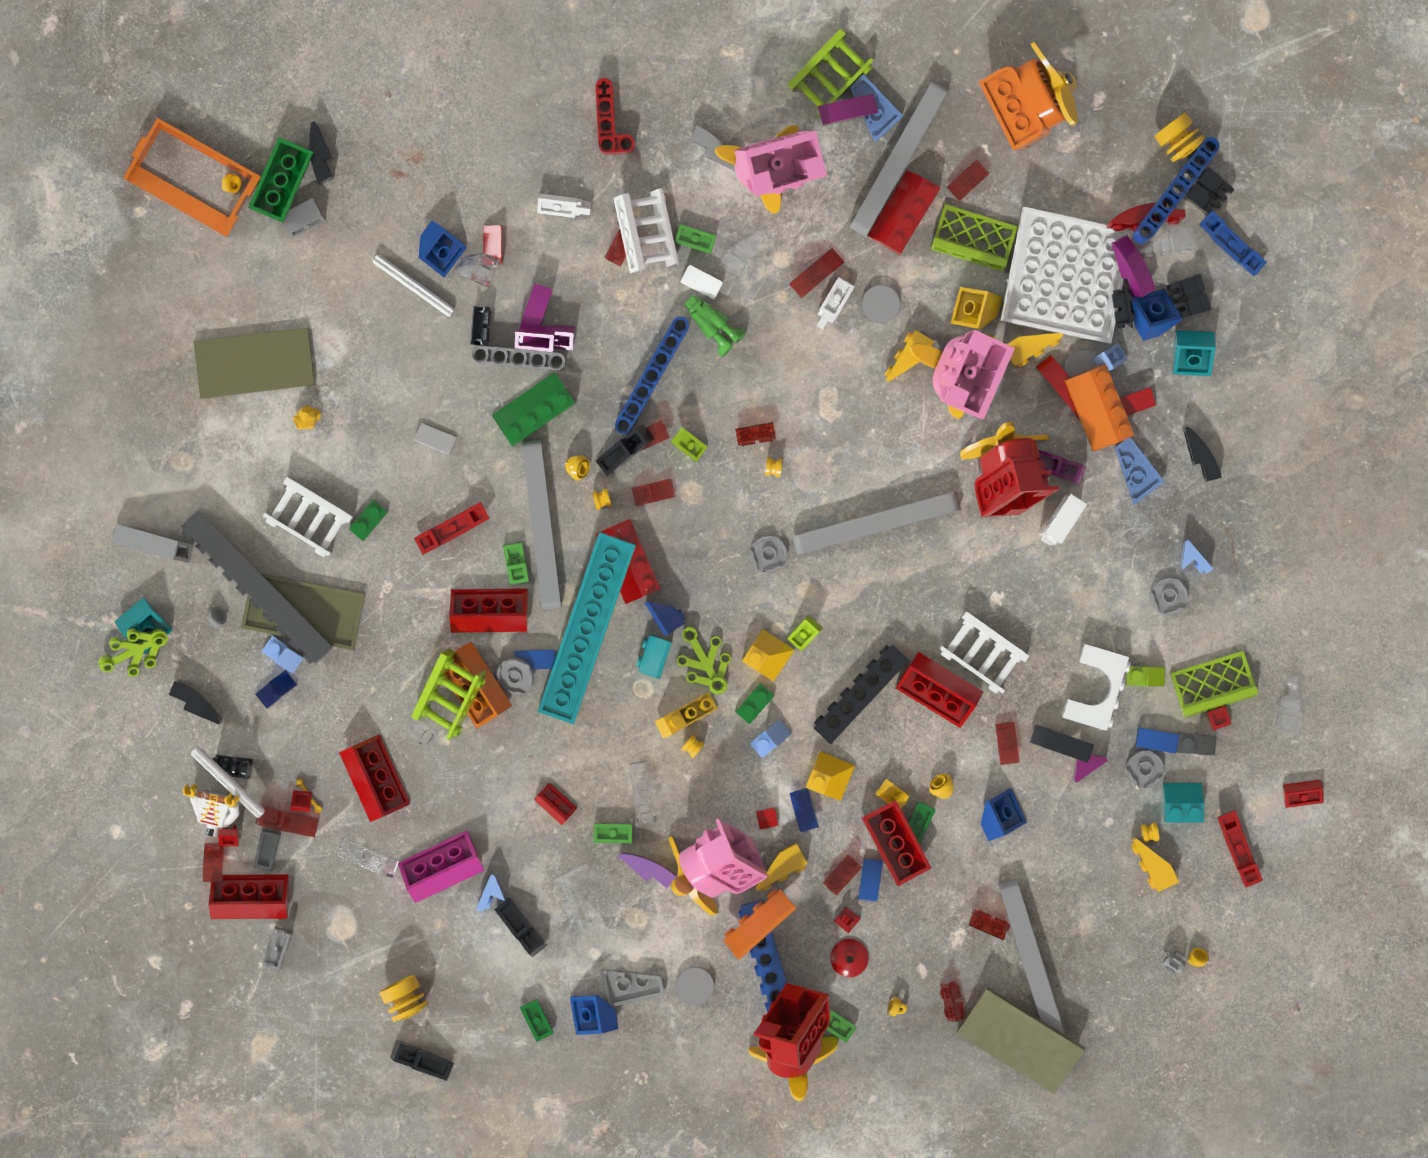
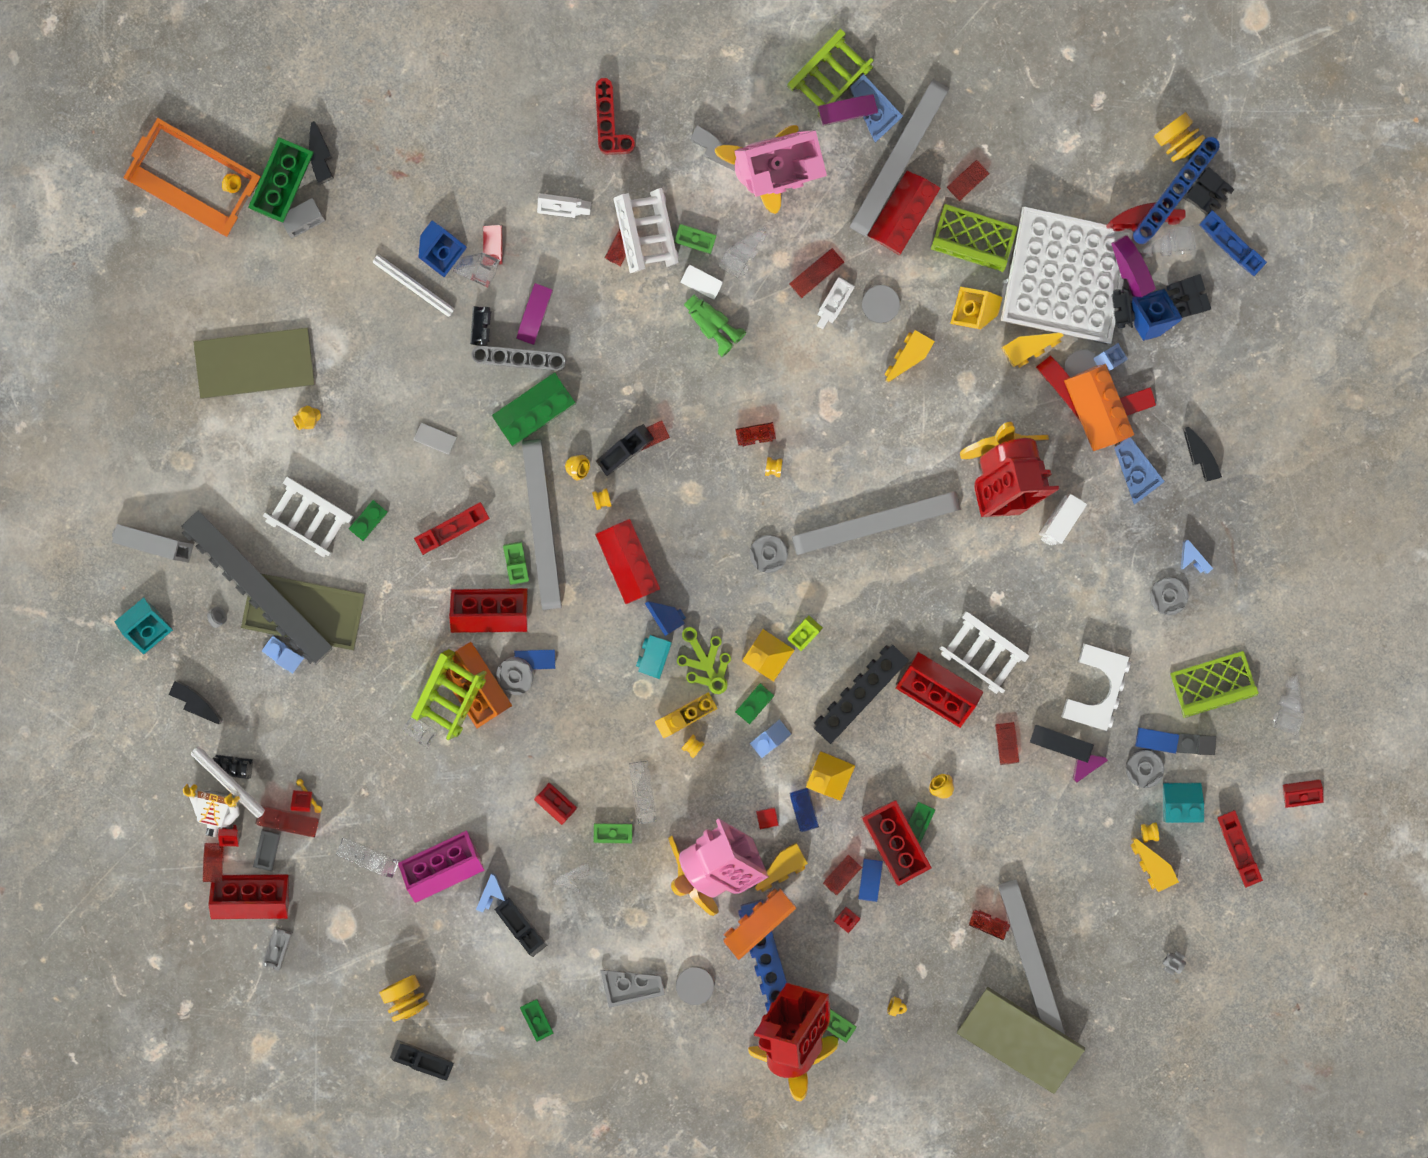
(134, 649): lime plant -> none
(276, 689): clear blue slope -> none
(374, 778): red slope -> none
(545, 338): magenta slope -> none
(586, 628): teal plate -> none
(592, 1015): blue slope -> none
(647, 868): medium lavender slope -> none
(653, 365): blue beam -> none
(653, 492): clear red slope -> none
(689, 444): lime slope -> none
(842, 950): red dish -> none
(889, 792): yellow bracket -> none
(953, 1010): clear red hinge -> none
(966, 371): bright pink brick -> none
(1002, 815): blue slope -> none
(1030, 99): orange brick -> none
(1062, 467): magenta slope -> none
(1145, 676): lime slope -> none
(1194, 353): teal slope -> none
(1198, 957): yellow tile -> none
(1219, 718): red tile -> none

